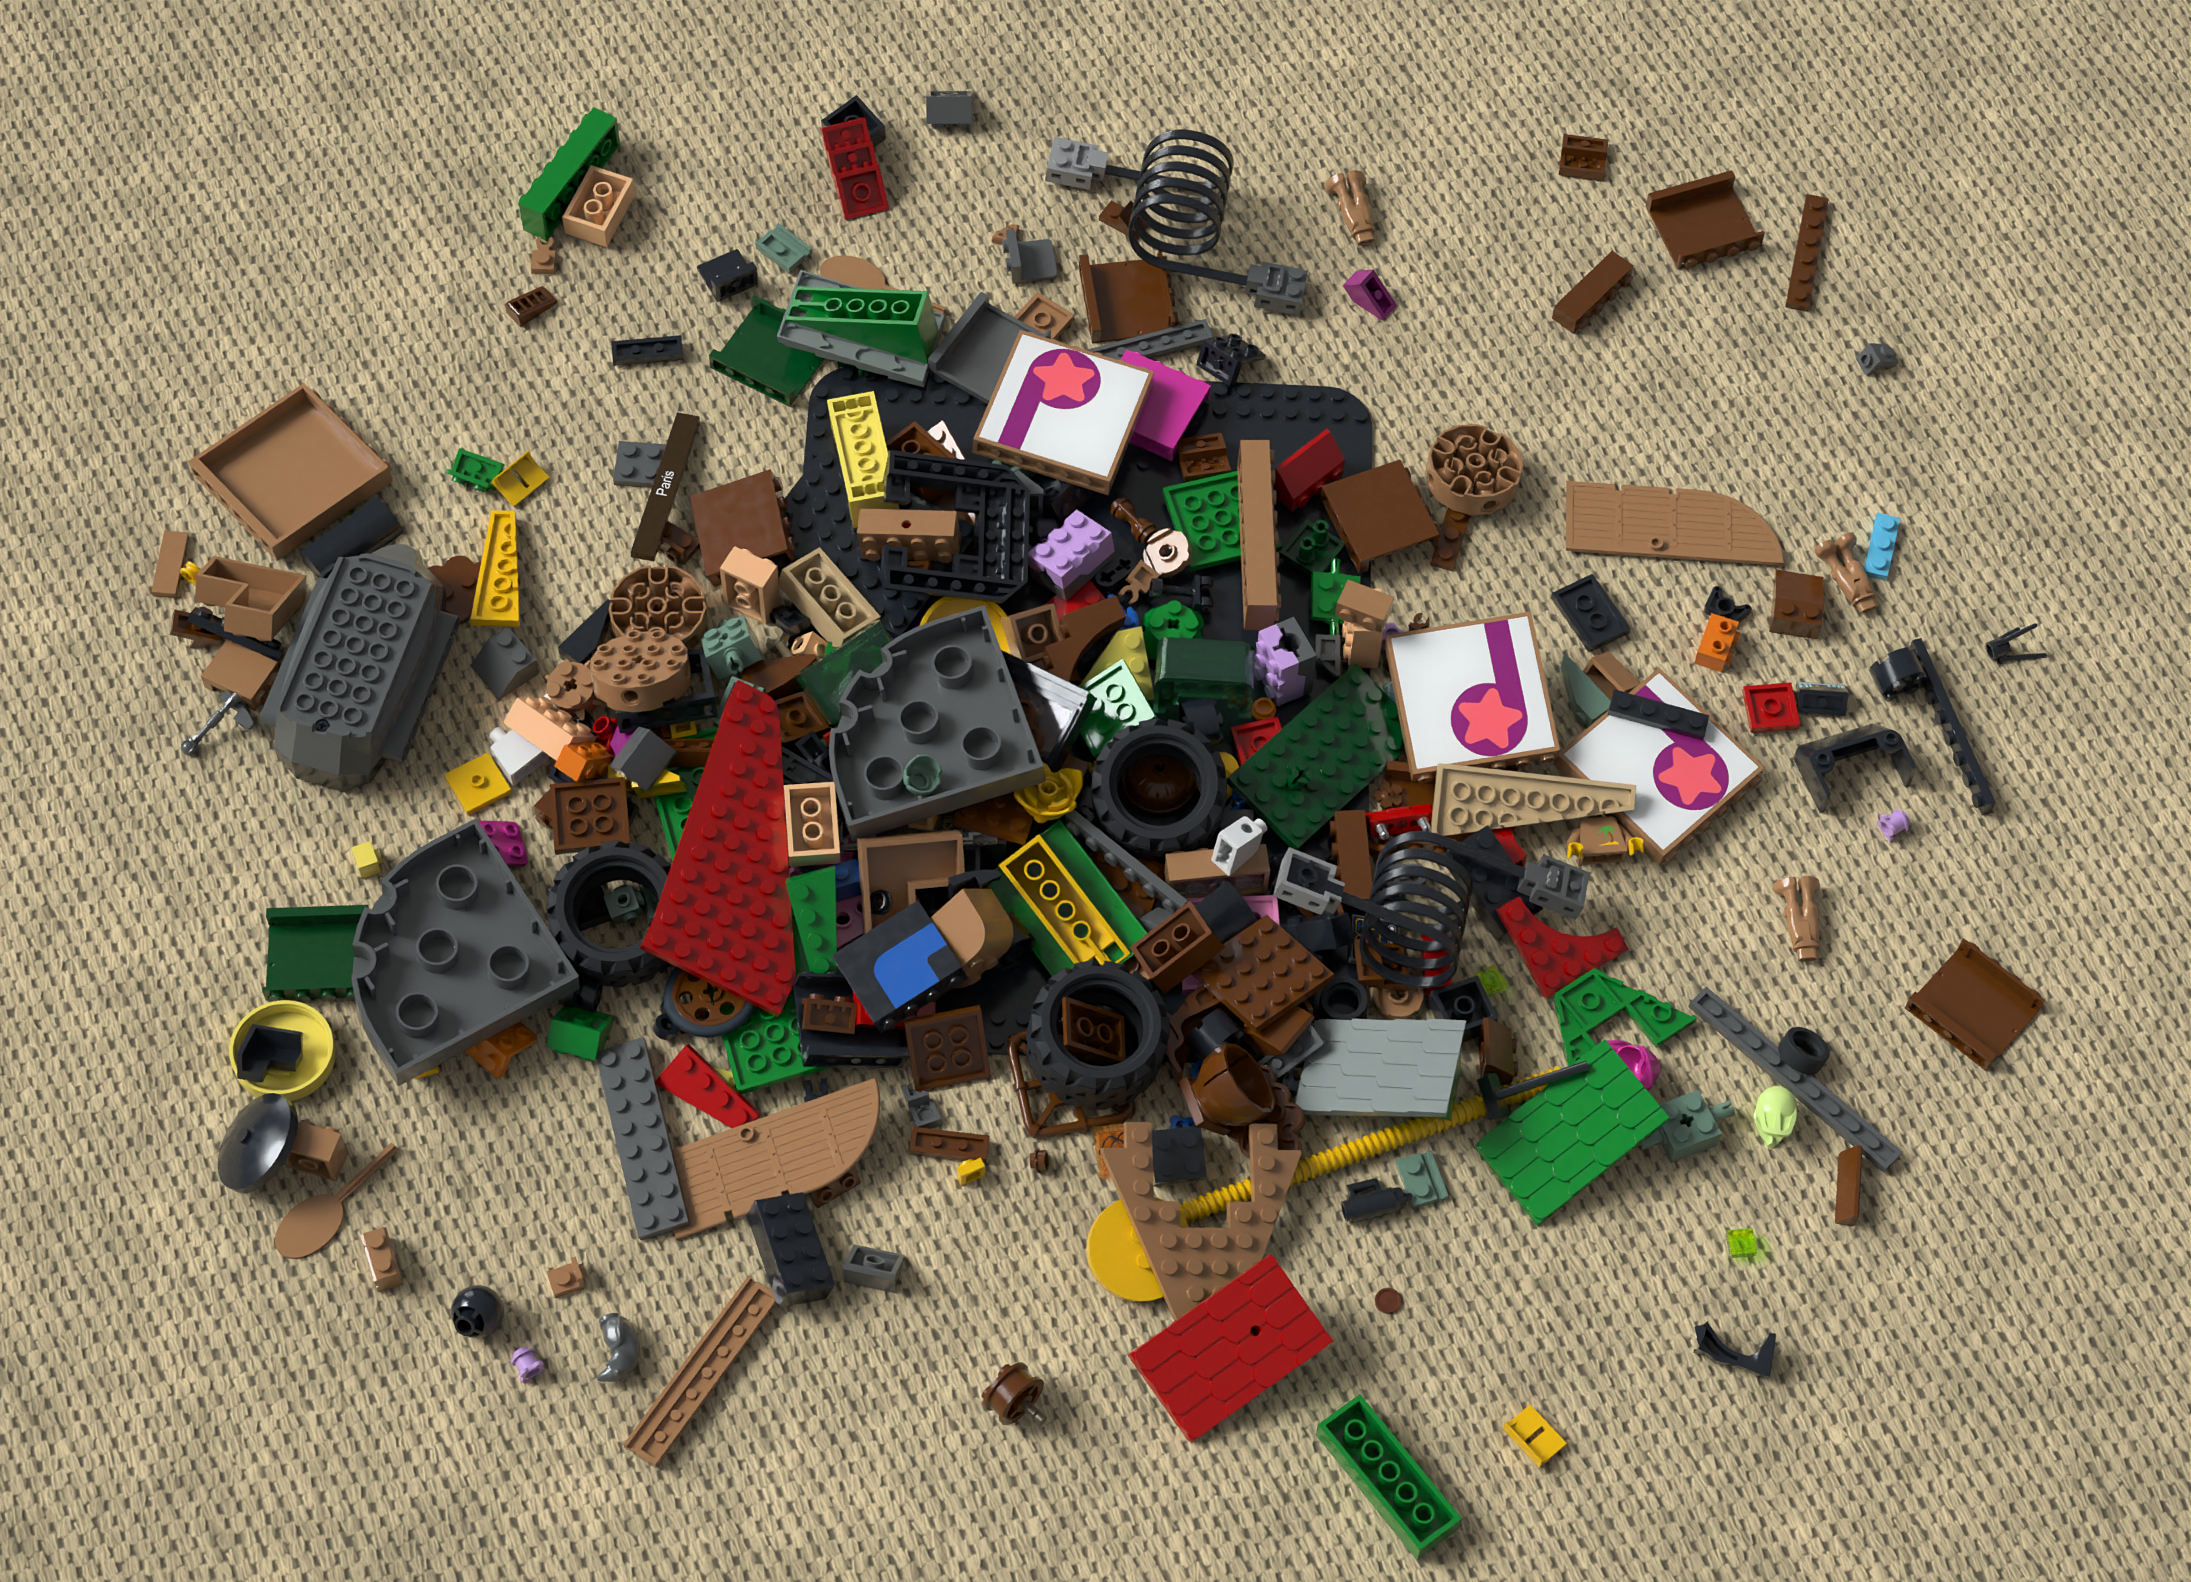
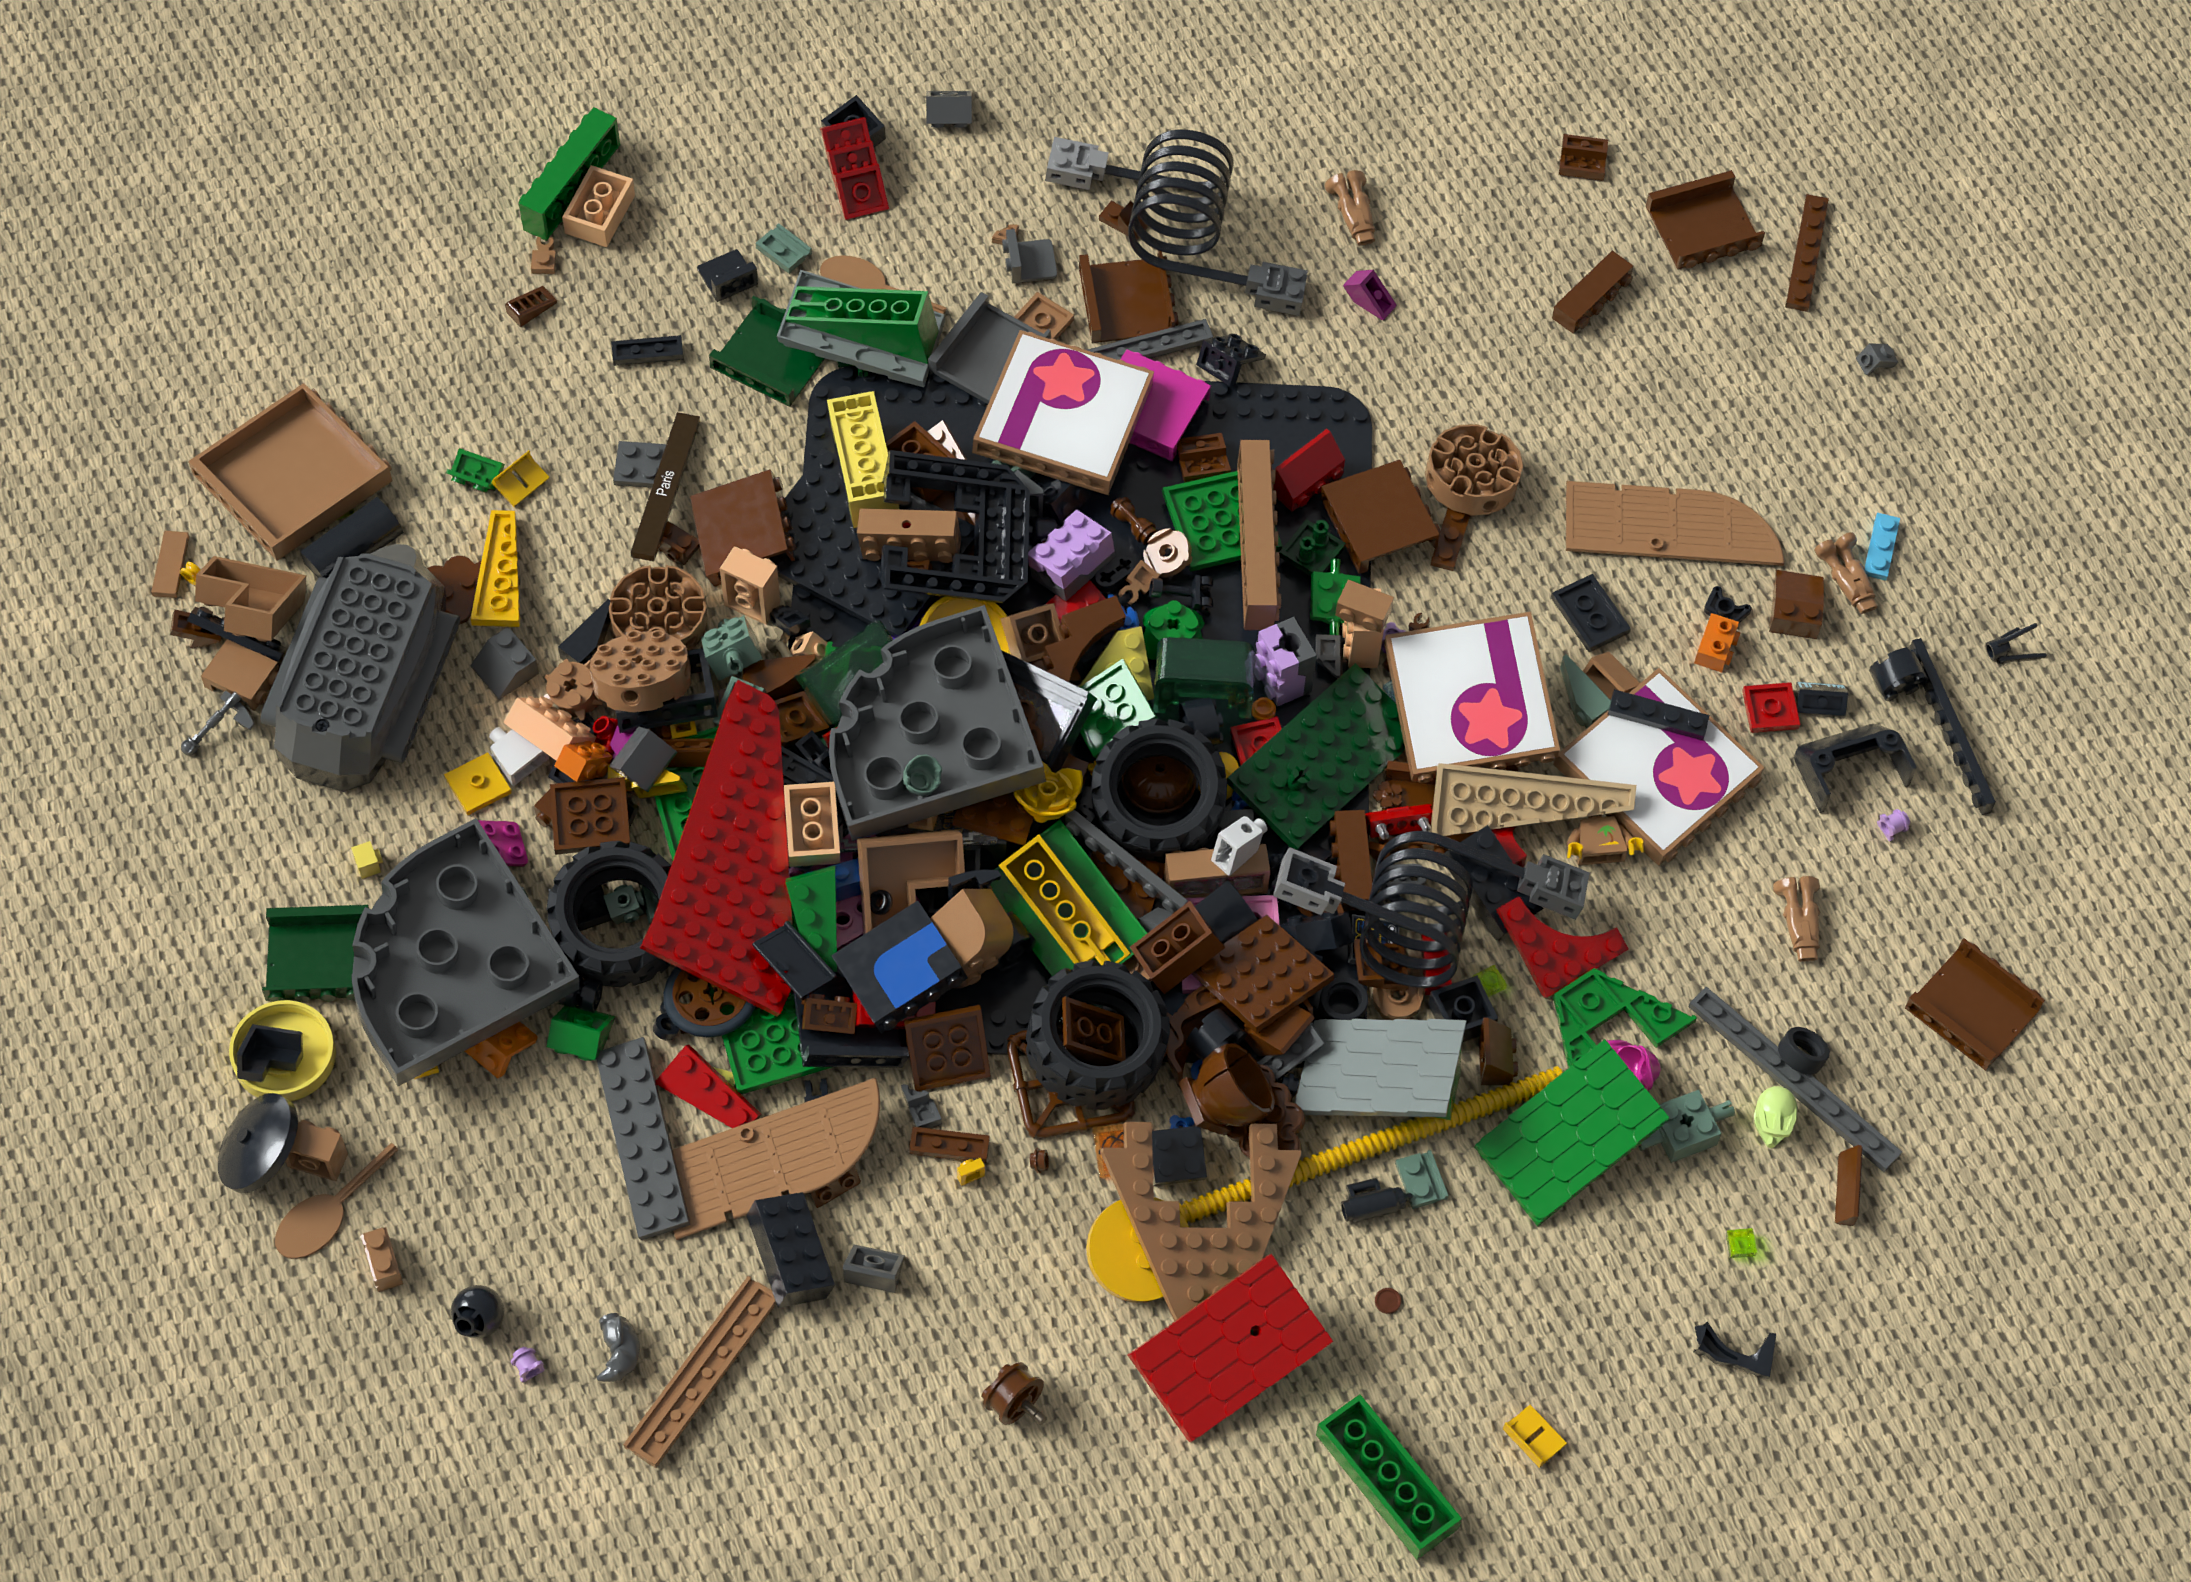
(567, 1278): medium nougat bracket -> none
(791, 953): none -> black door
(826, 597): tan slope -> none
(1495, 1095): black piece -> none

